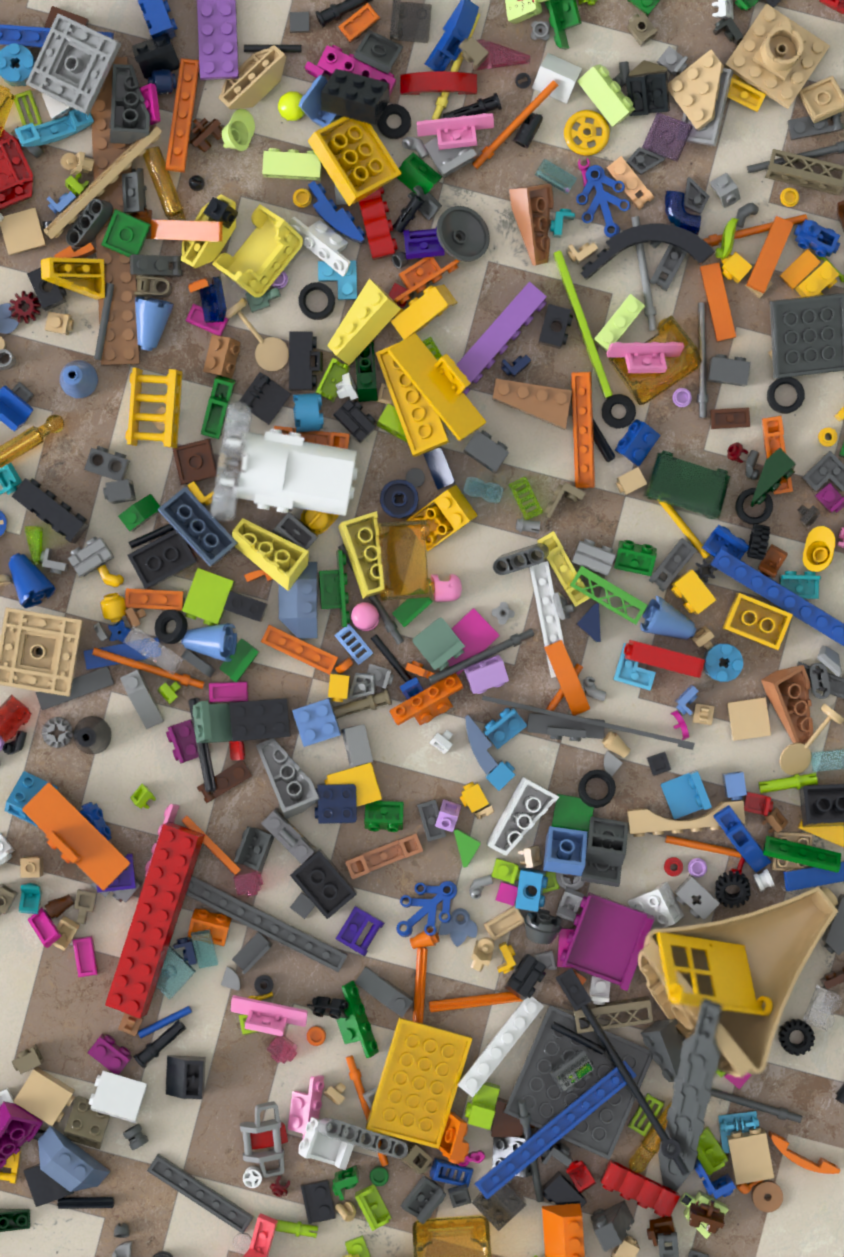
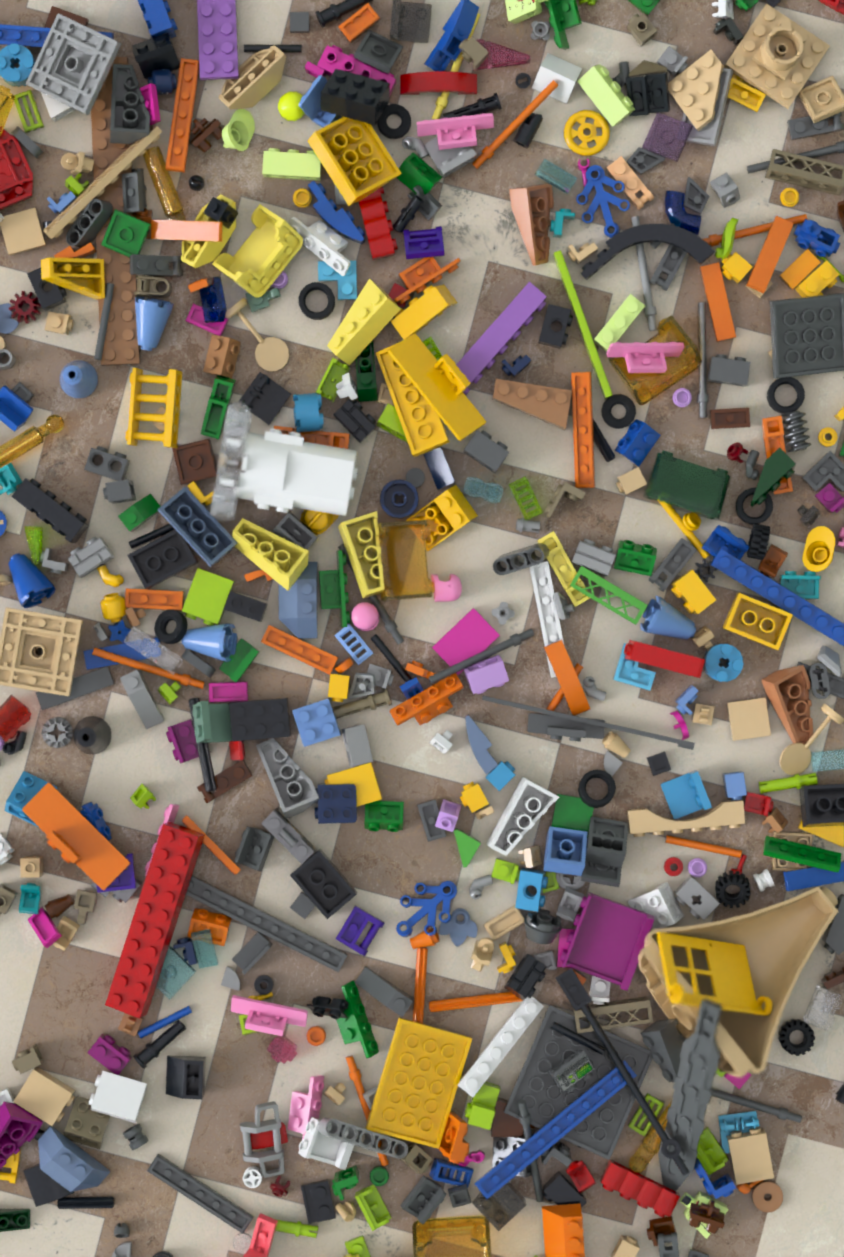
(53, 130): medium azure slope -> none
(85, 956): dark pink tile -> none
(248, 883): clear pink brick -> none
(300, 353): black piece -> none
(383, 855): nougat slope -> none
(399, 259): dark grey hinge -> none
(411, 609): green panel -> none
(438, 644): sand green bracket -> none
(468, 228): dark grey dish -> none
(505, 727): dark azure bracket -> none
(507, 893): dark pink tile -> none
(591, 623): dark blue slope -> none
(611, 1225): dark grey wedge -> none
(691, 521): none -> yellow plate
(742, 838): blue slope -> none
(743, 212): dark grey arm -> none
(796, 431): none -> dark grey piece
(823, 1166): orange slope -> none

